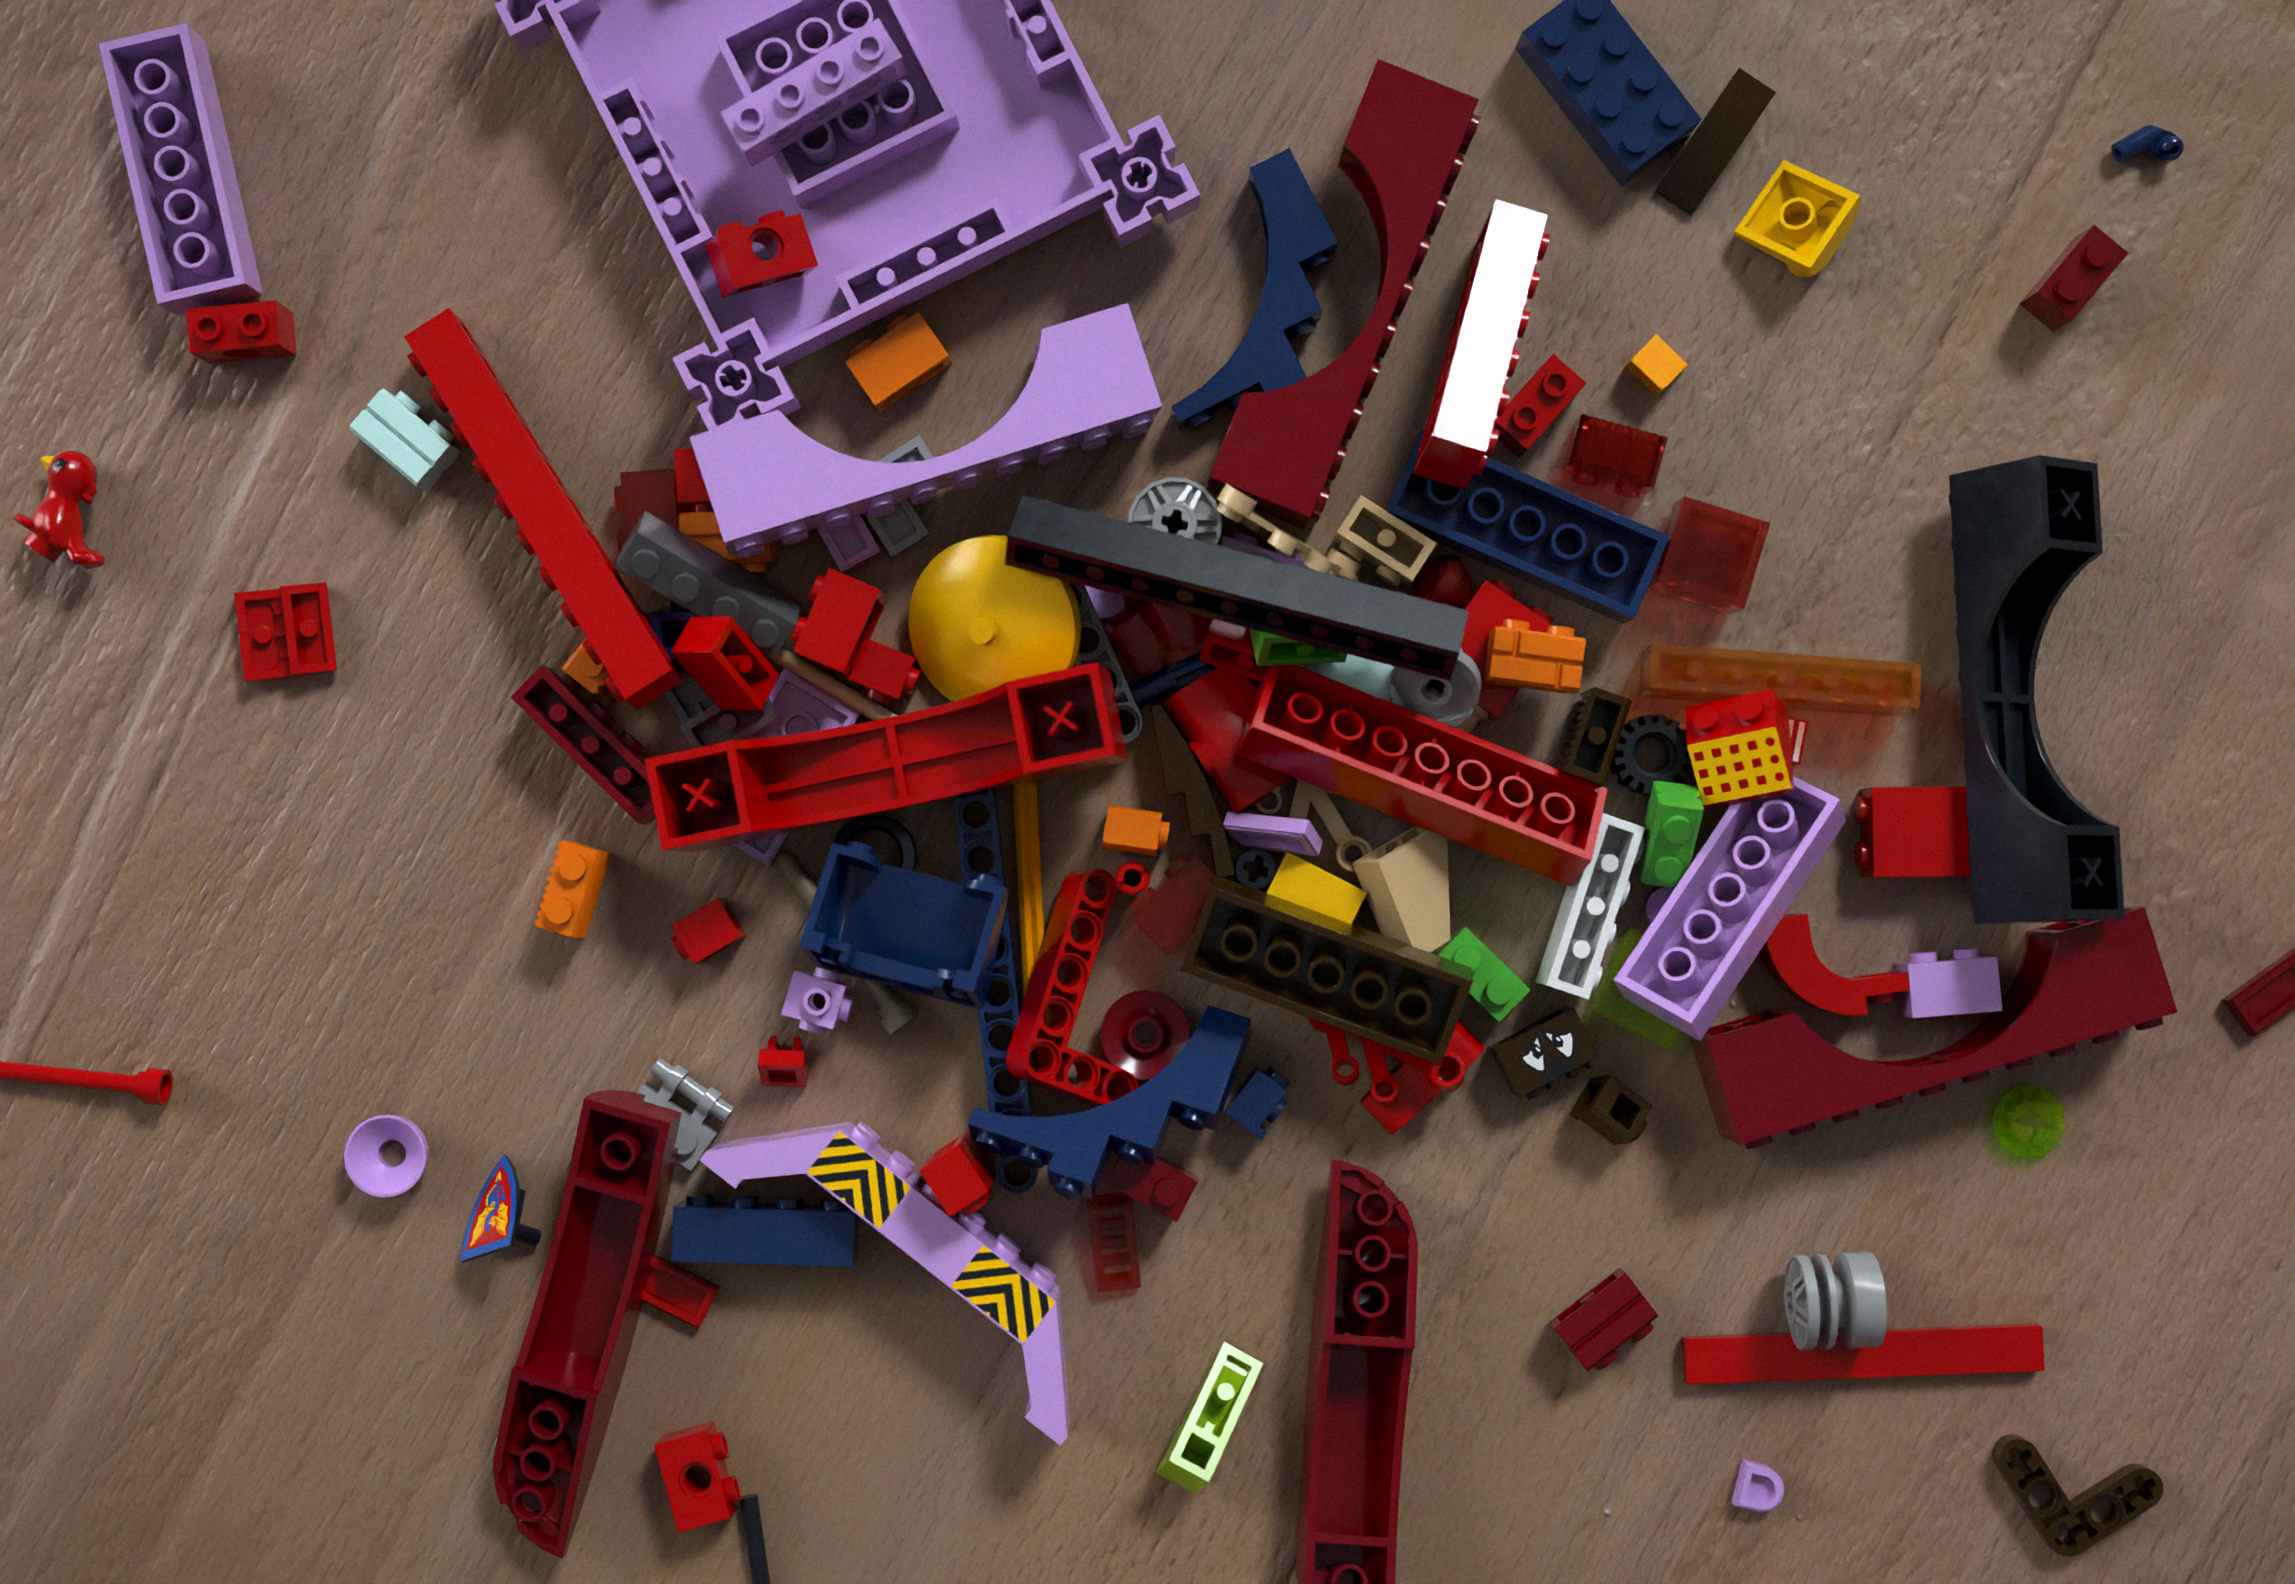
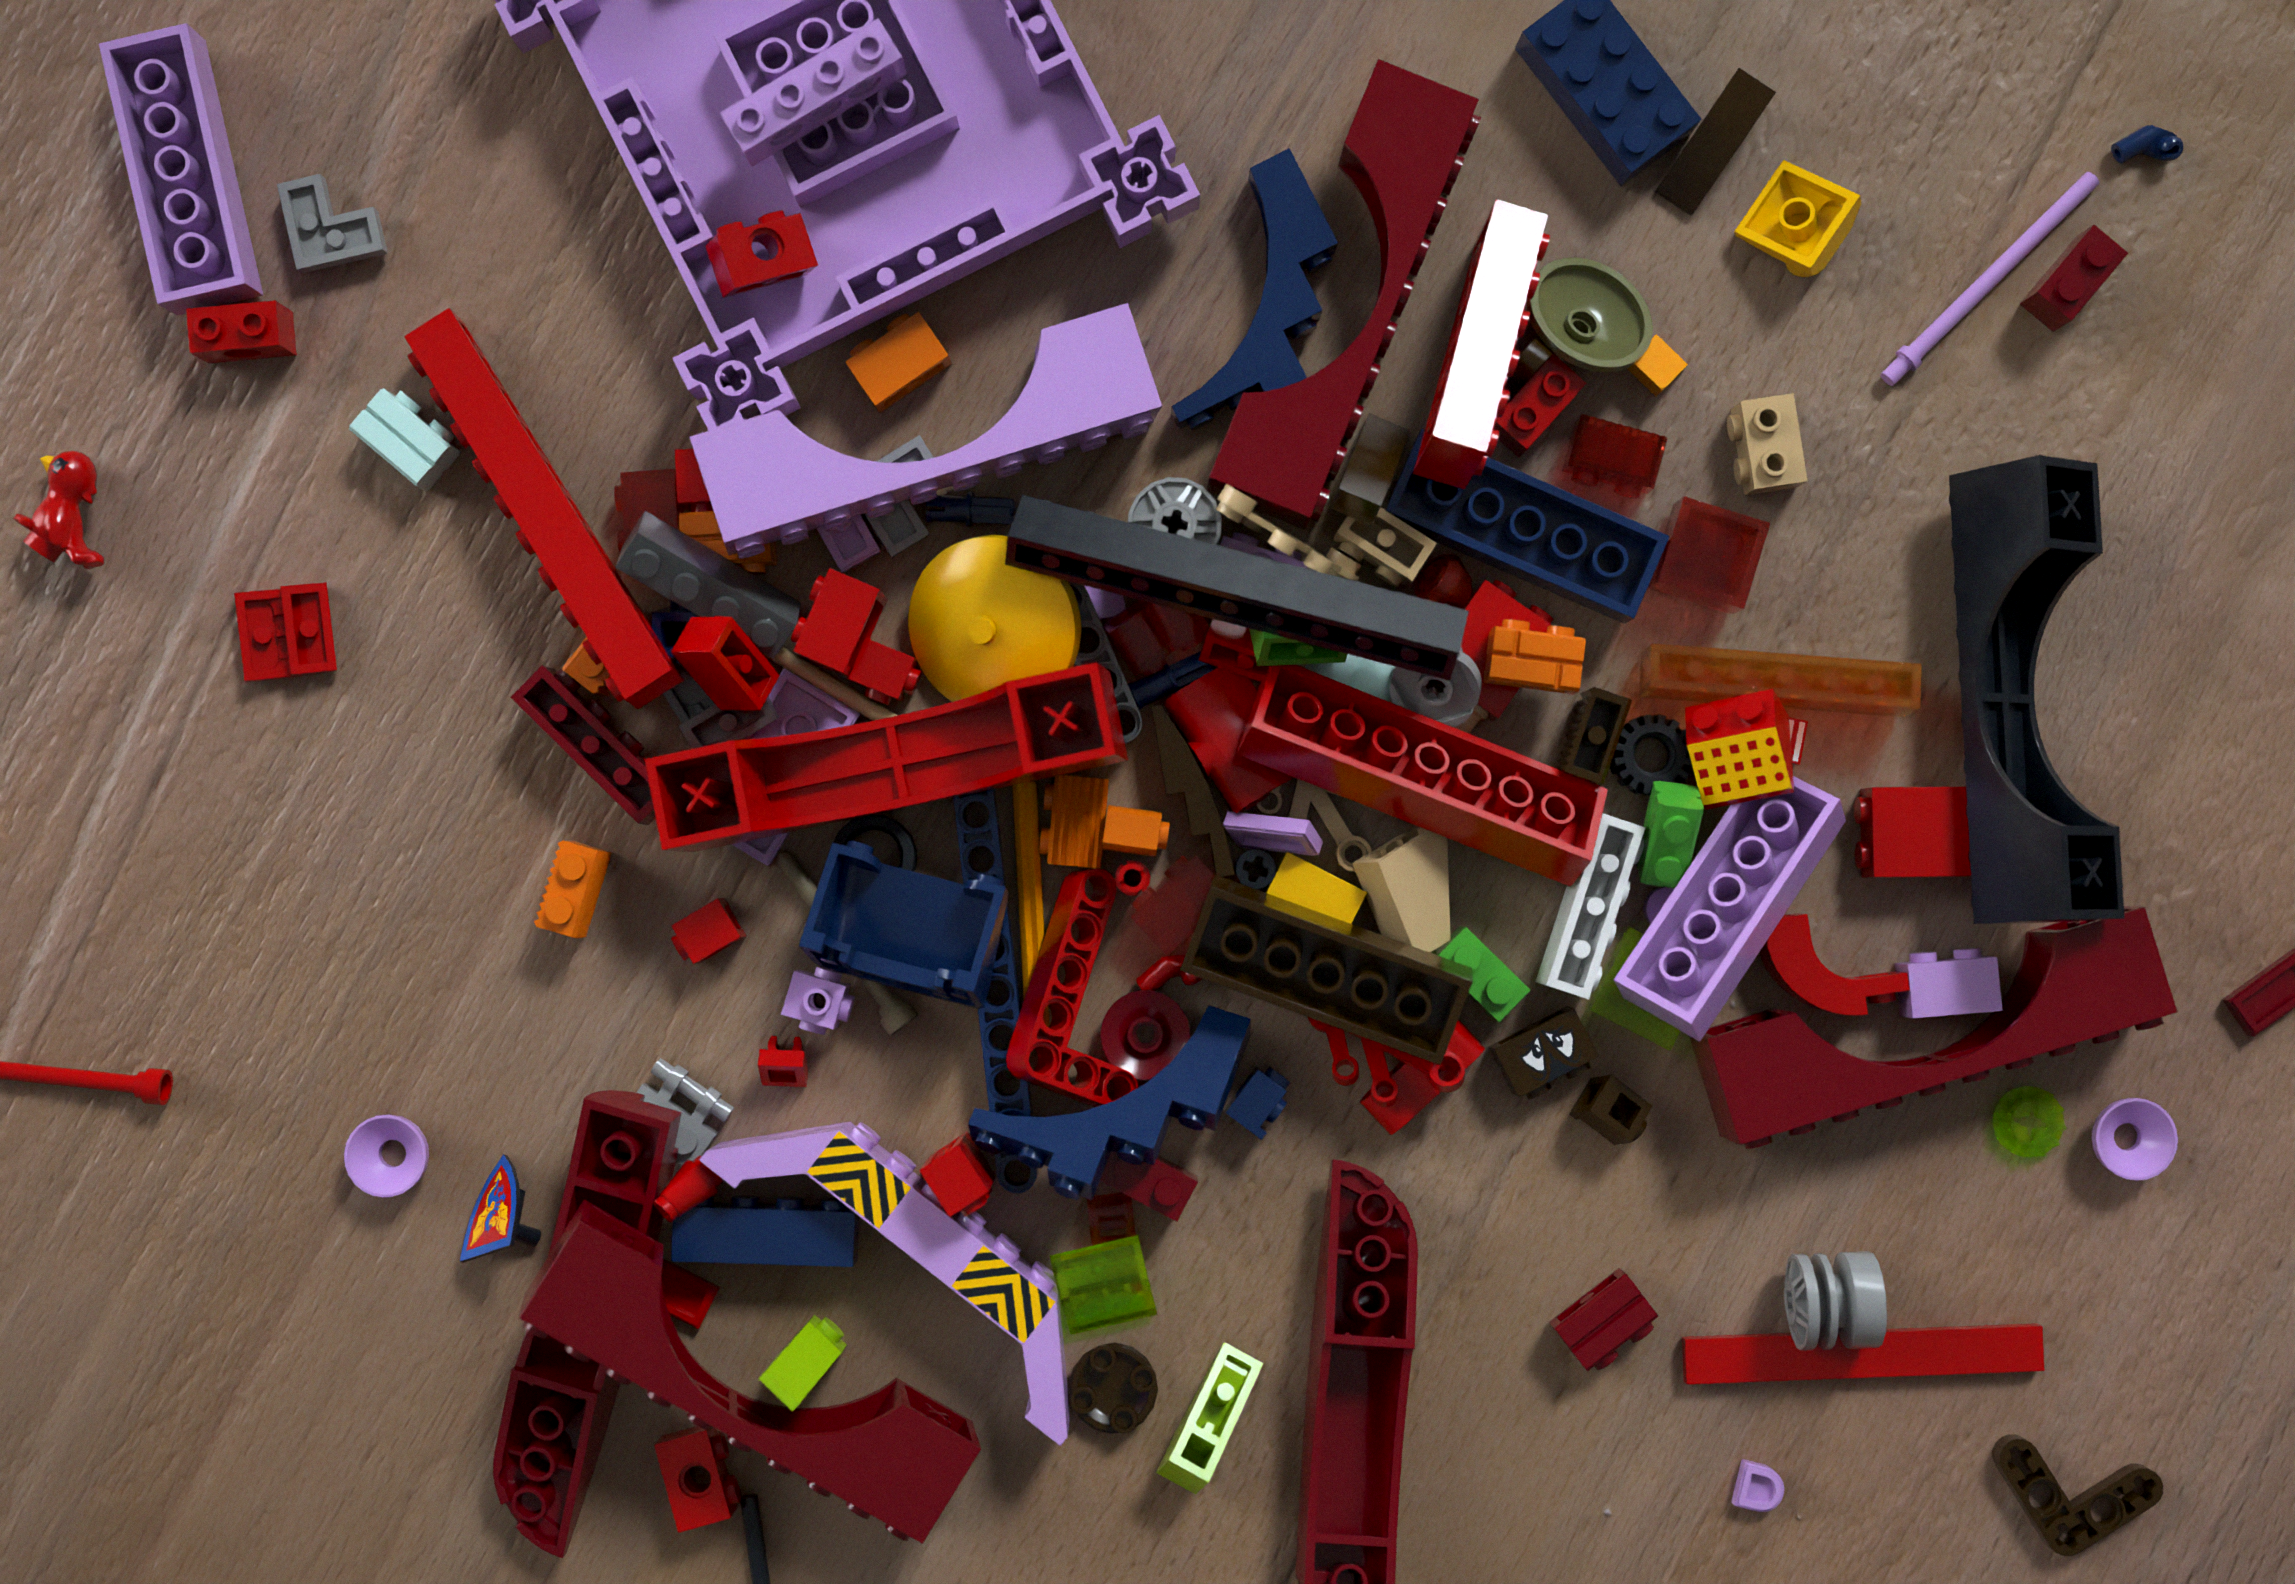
(321, 238): none -> light grey plate
(687, 1189): none -> red cone
(804, 1360): none -> lime slope
(881, 1453): none -> dark red arch
(972, 509): none -> dark blue axle
(1076, 821): none -> orange brick
(1103, 1284): none -> clear neon green slope
(1113, 1388): none -> dark brown dish
(1162, 971): none -> red arm
(1370, 469): none -> dark brown slope
(1529, 363): none -> dark brown beam
(1590, 315): none -> olive dish
(1767, 444): none -> tan brick
(1910, 356): none -> lavender bar
(2154, 1143): none -> lavender piece

